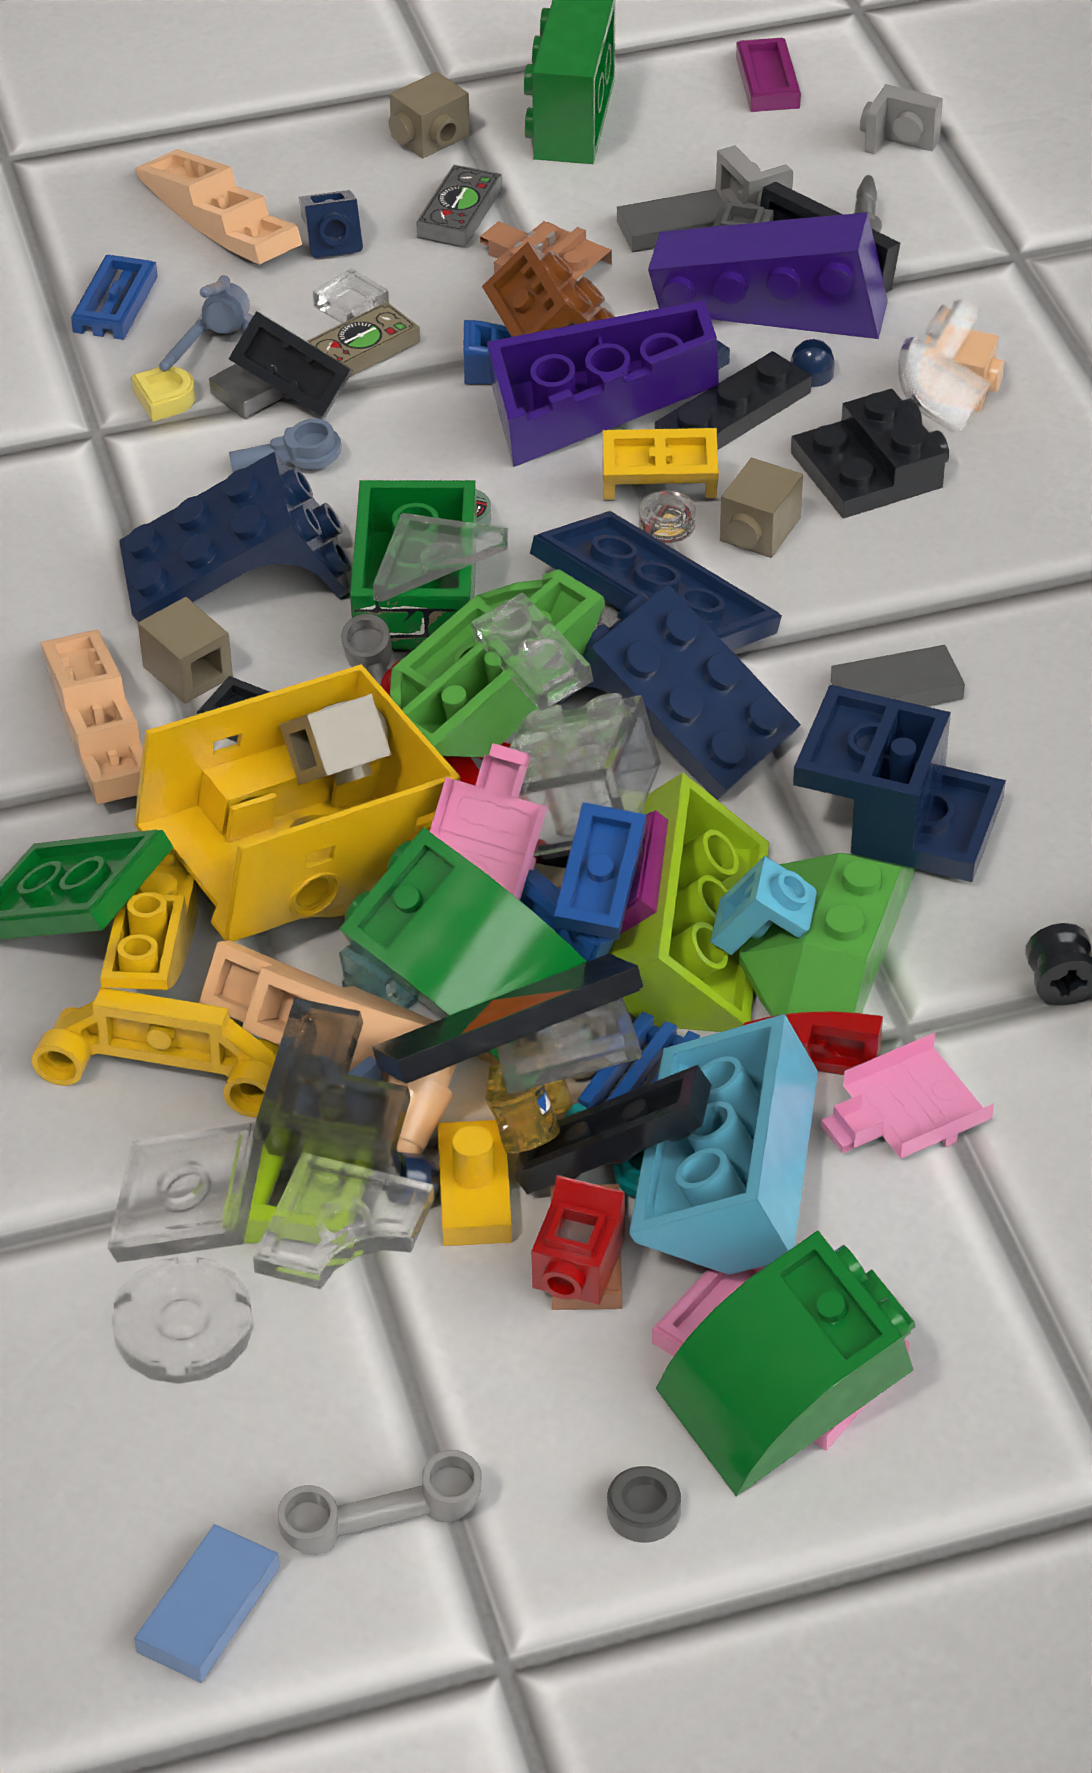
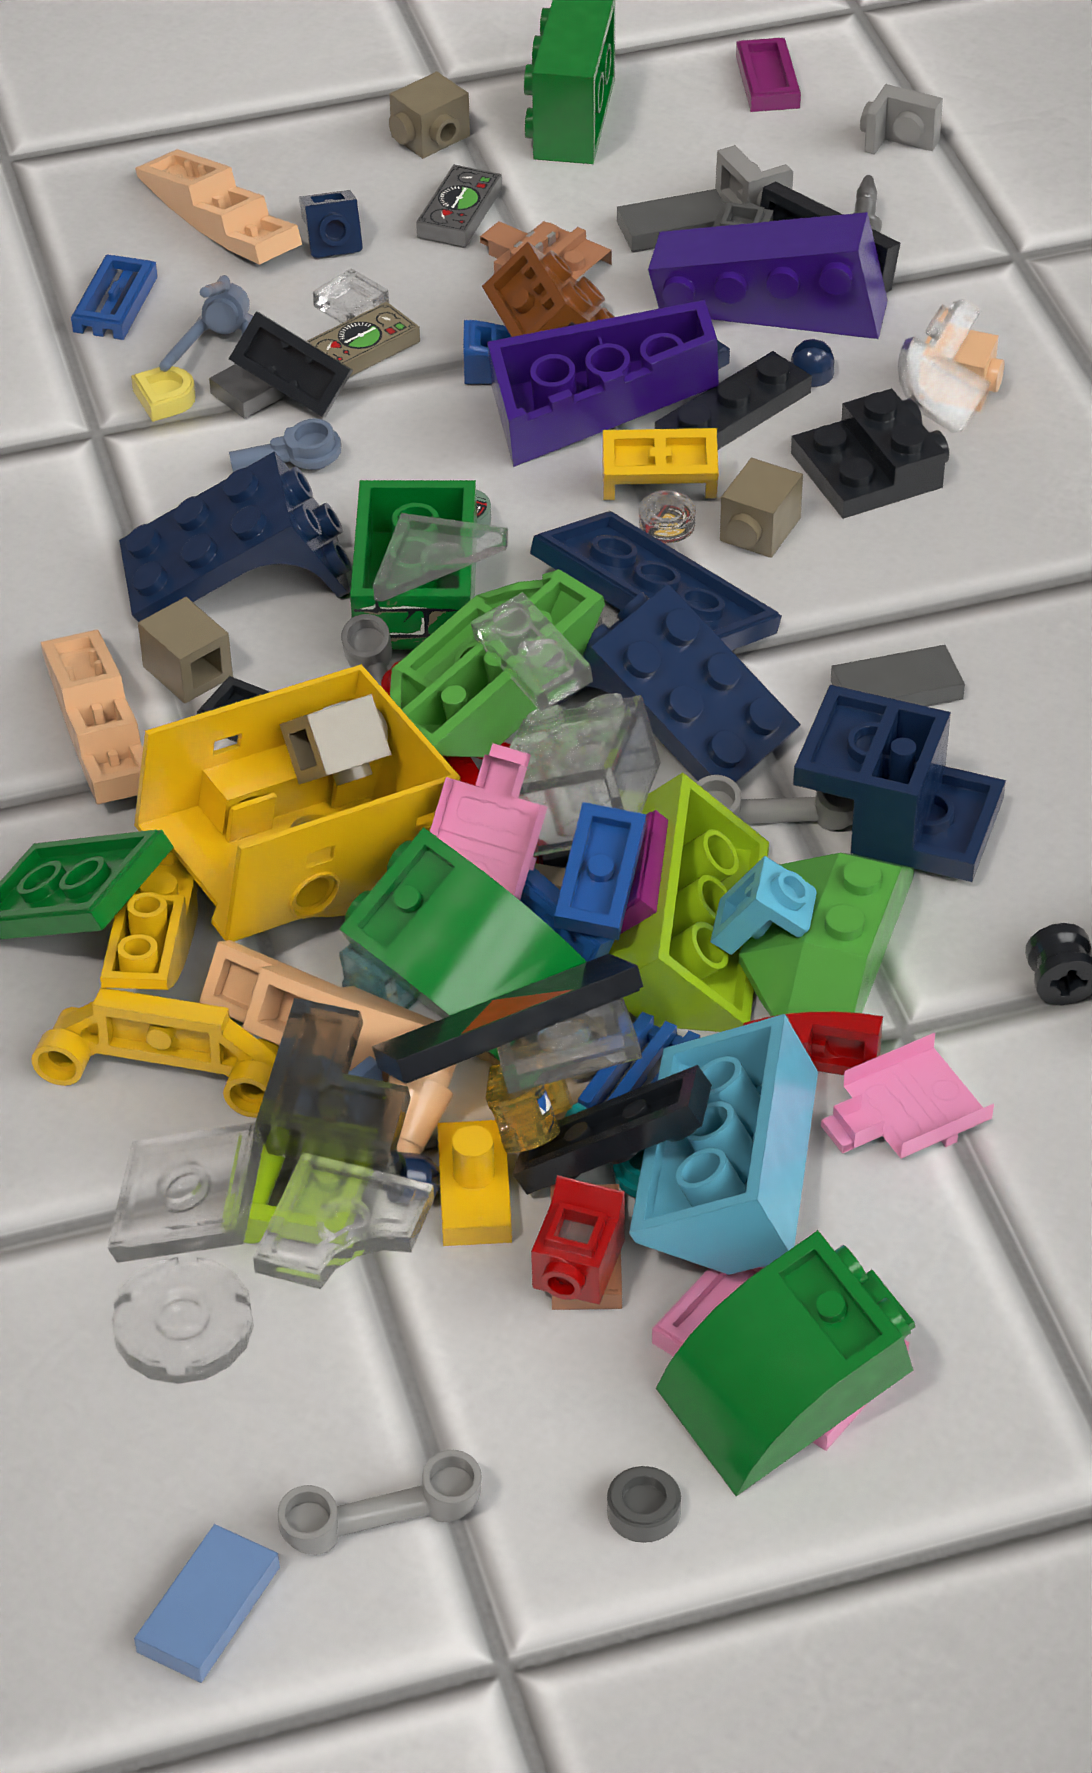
(827, 810): none -> light grey bar

